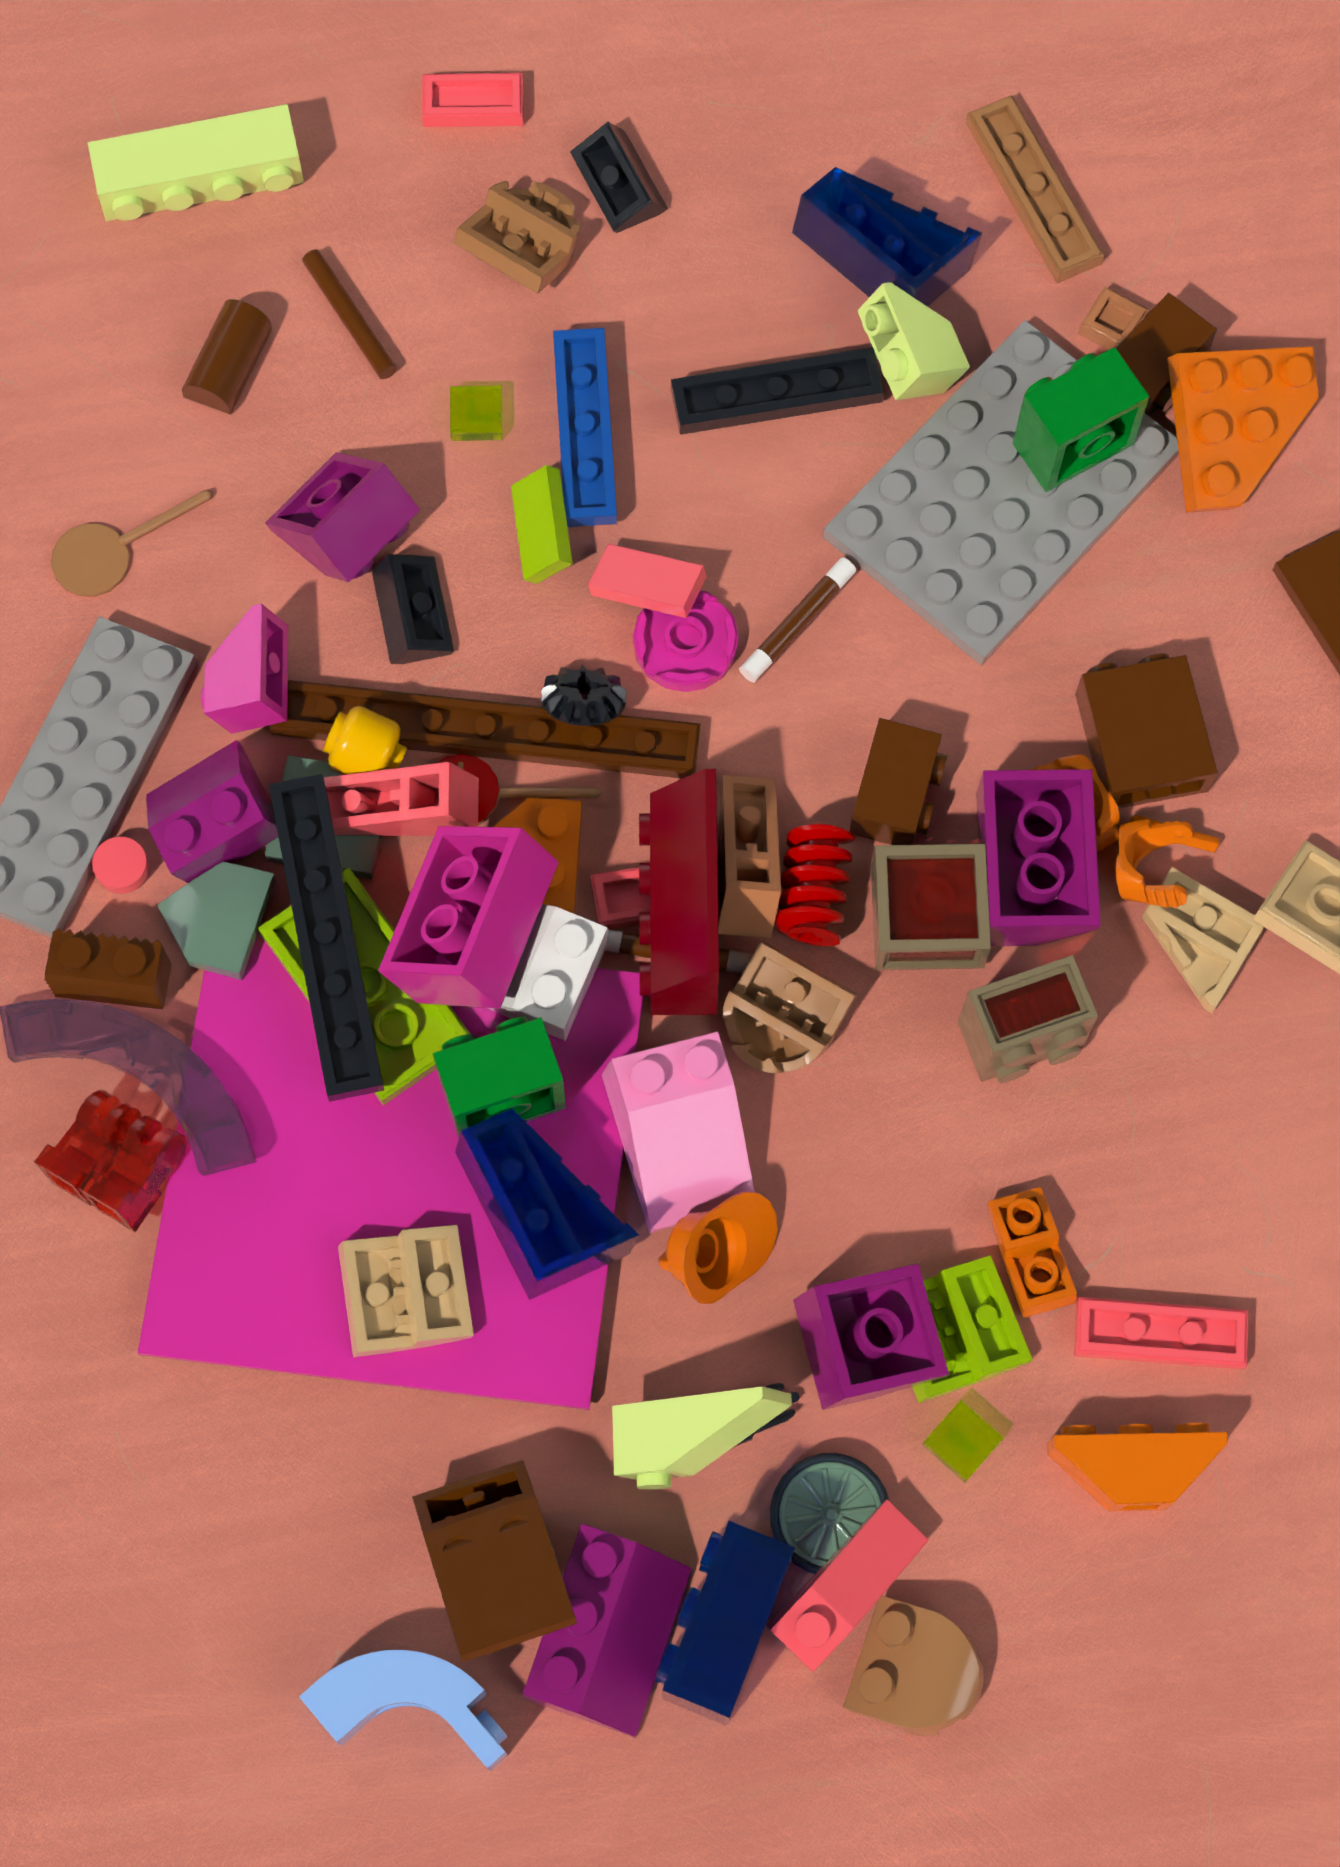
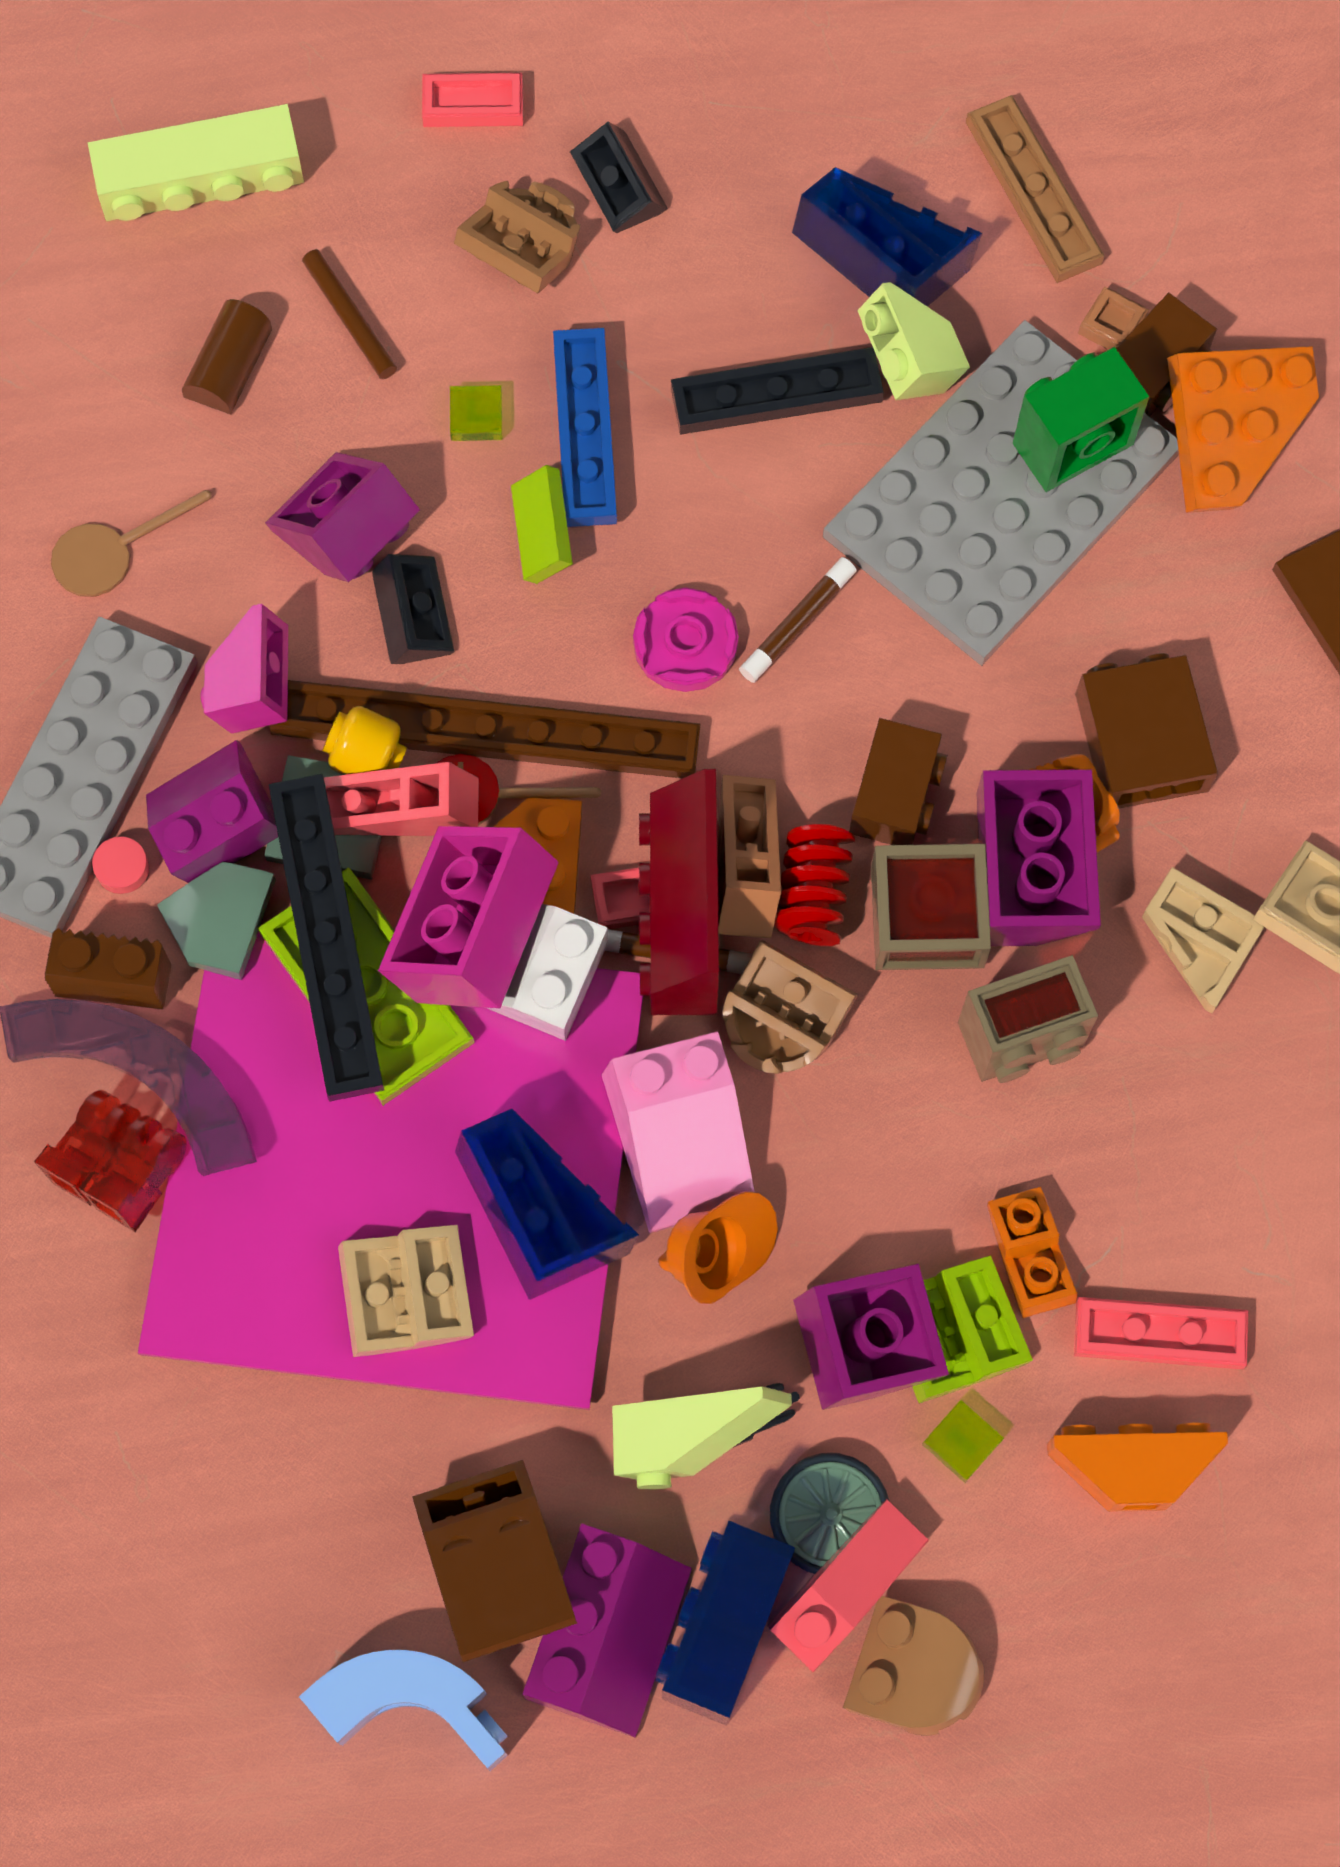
(500, 1073): green brick -> none
(563, 702): black gear -> none
(647, 580): coral tile -> none
(1142, 837): orange helmet -> none

